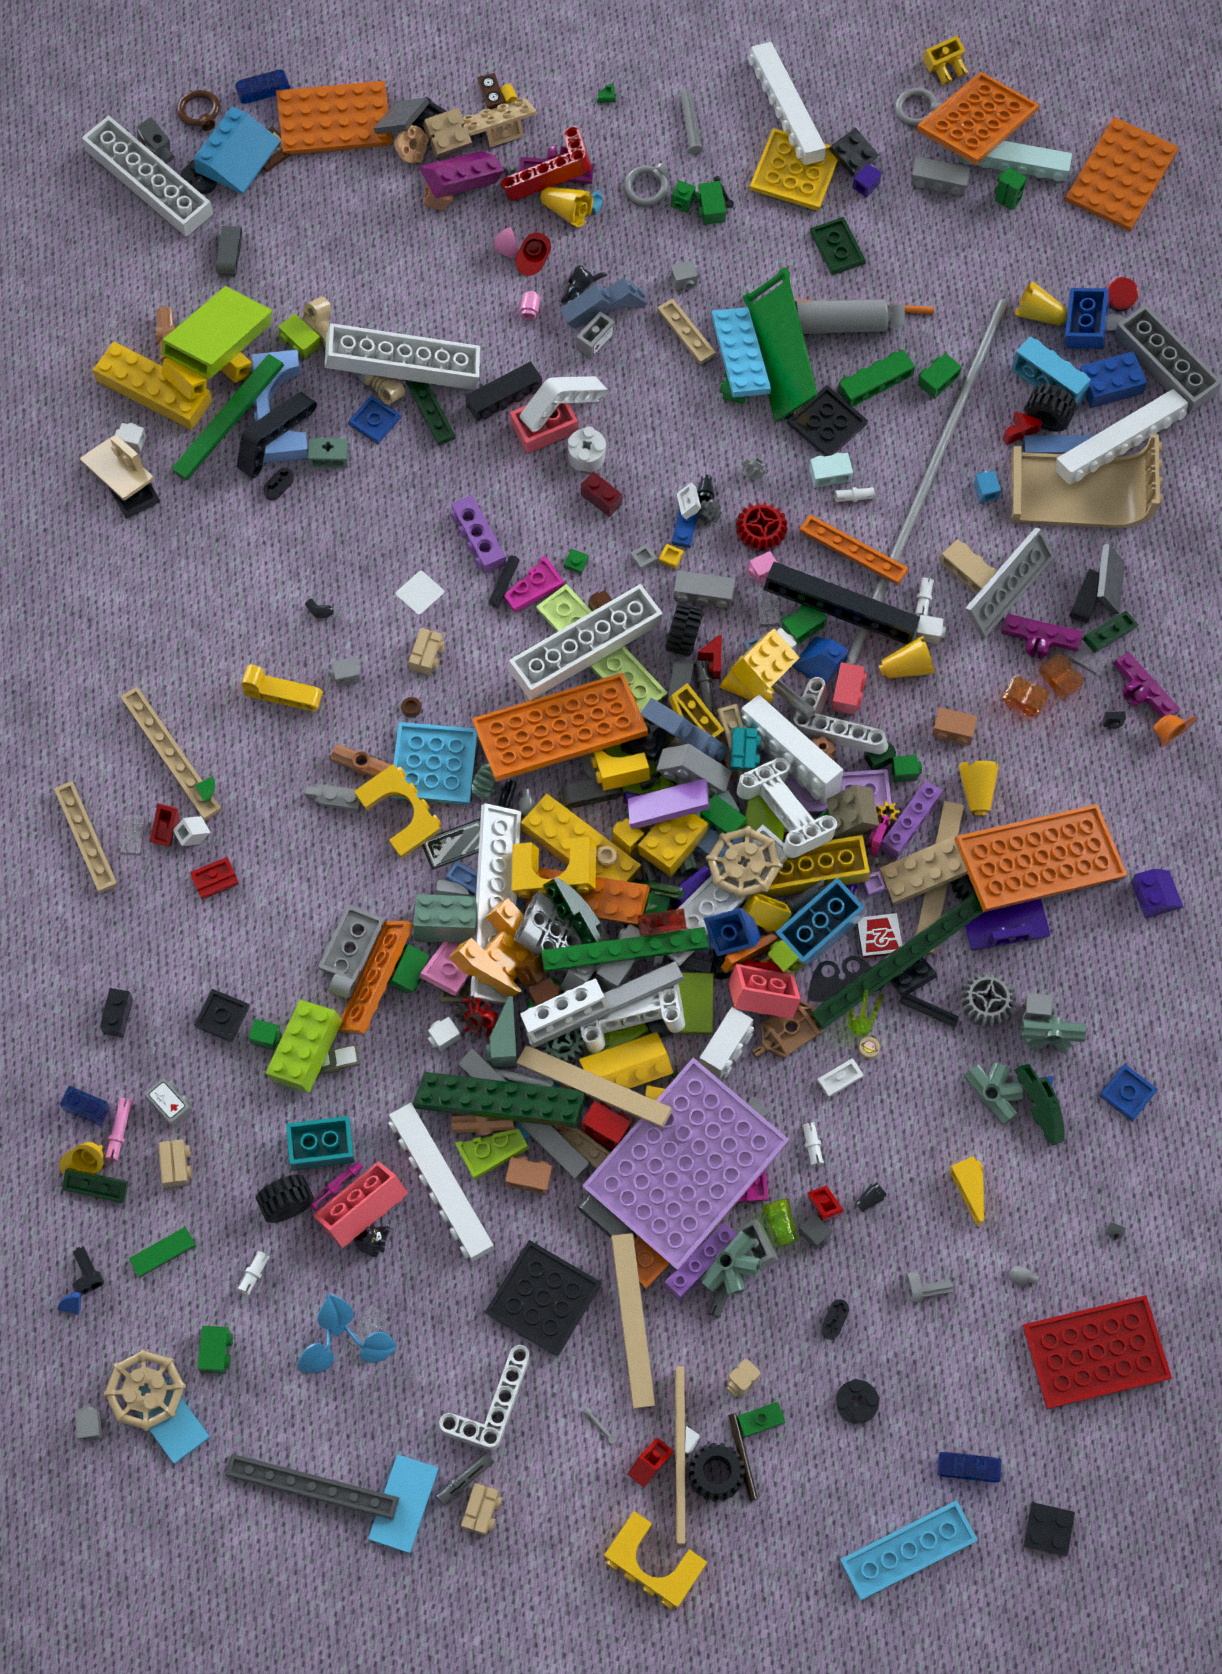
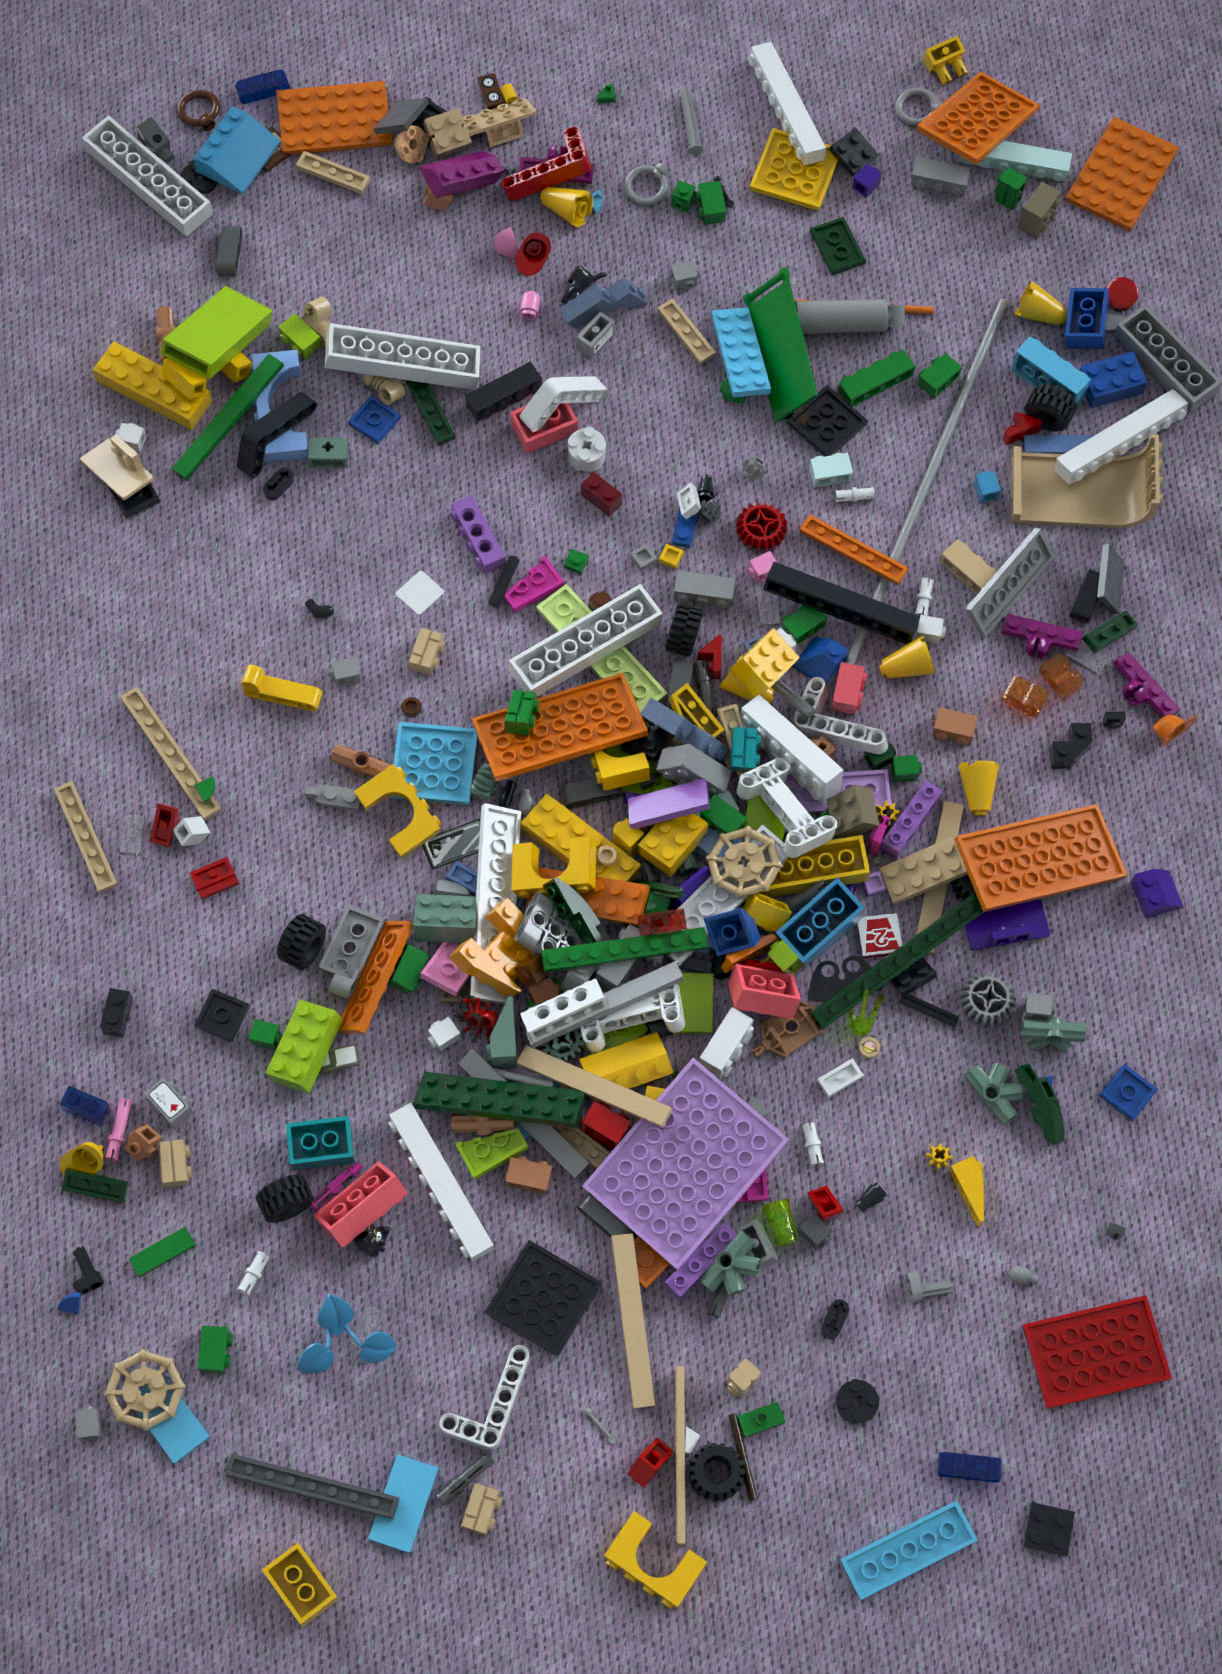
(143, 1143): none -> nougat brick
(300, 1584): none -> yellow brick
(301, 942): none -> black tyre
(333, 172): none -> tan plate
(521, 712): none -> green brick
(938, 1151): none -> yellow gear
(1040, 210): none -> dark tan brick
(1066, 753): none -> black brick

